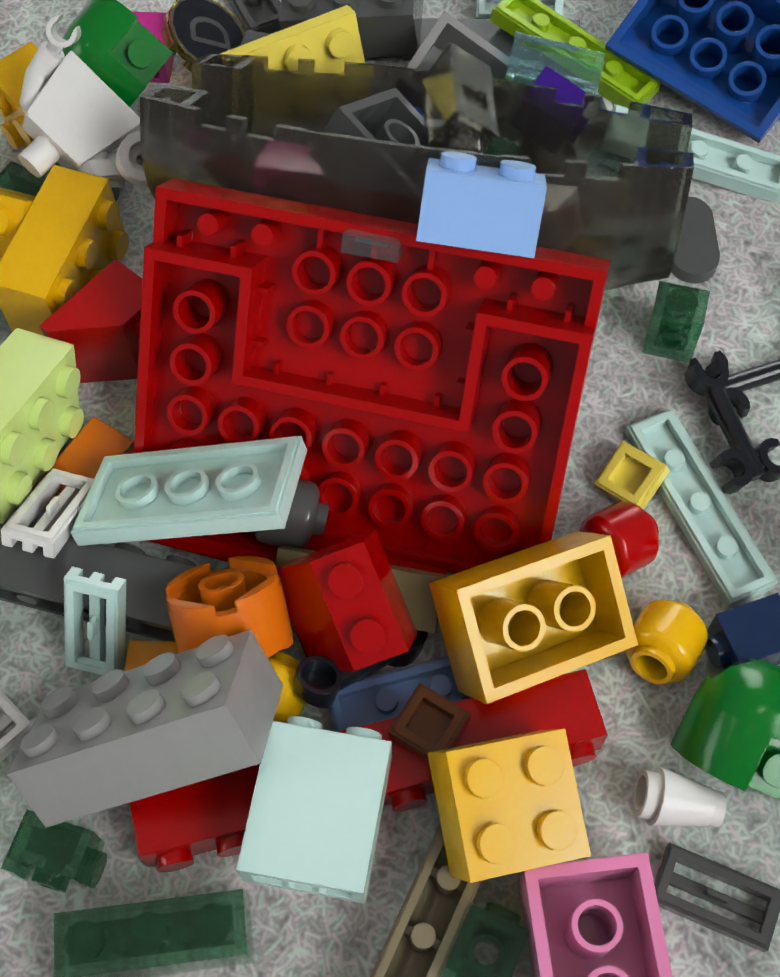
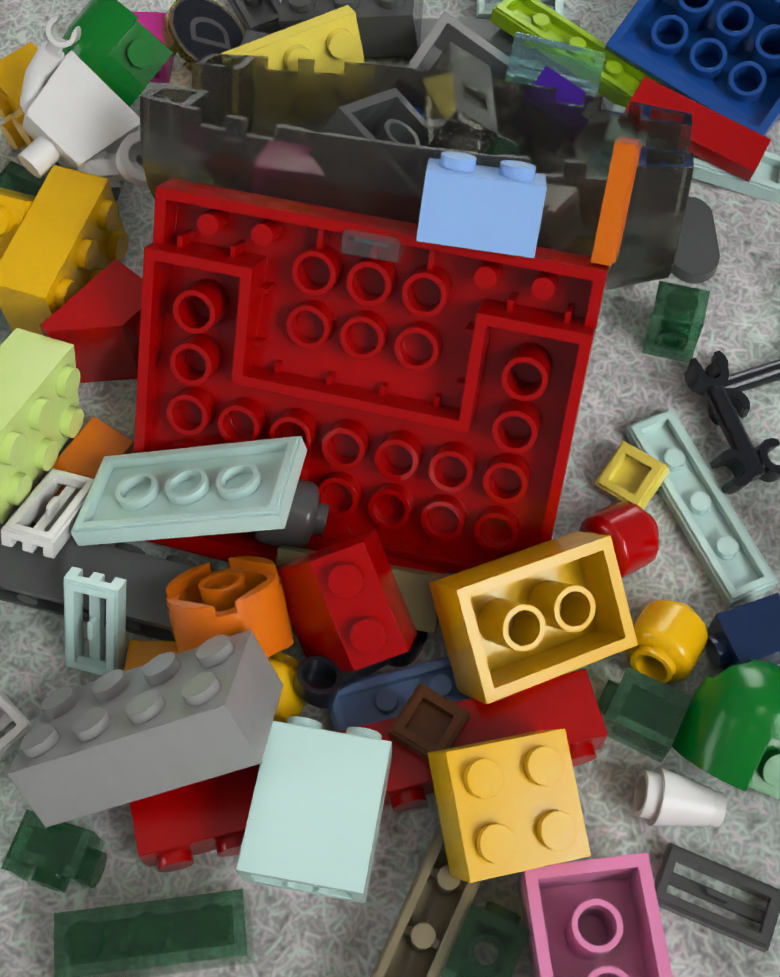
(616, 200): none -> orange tile
(643, 713): none -> clear green brick
(712, 134): none -> red tile

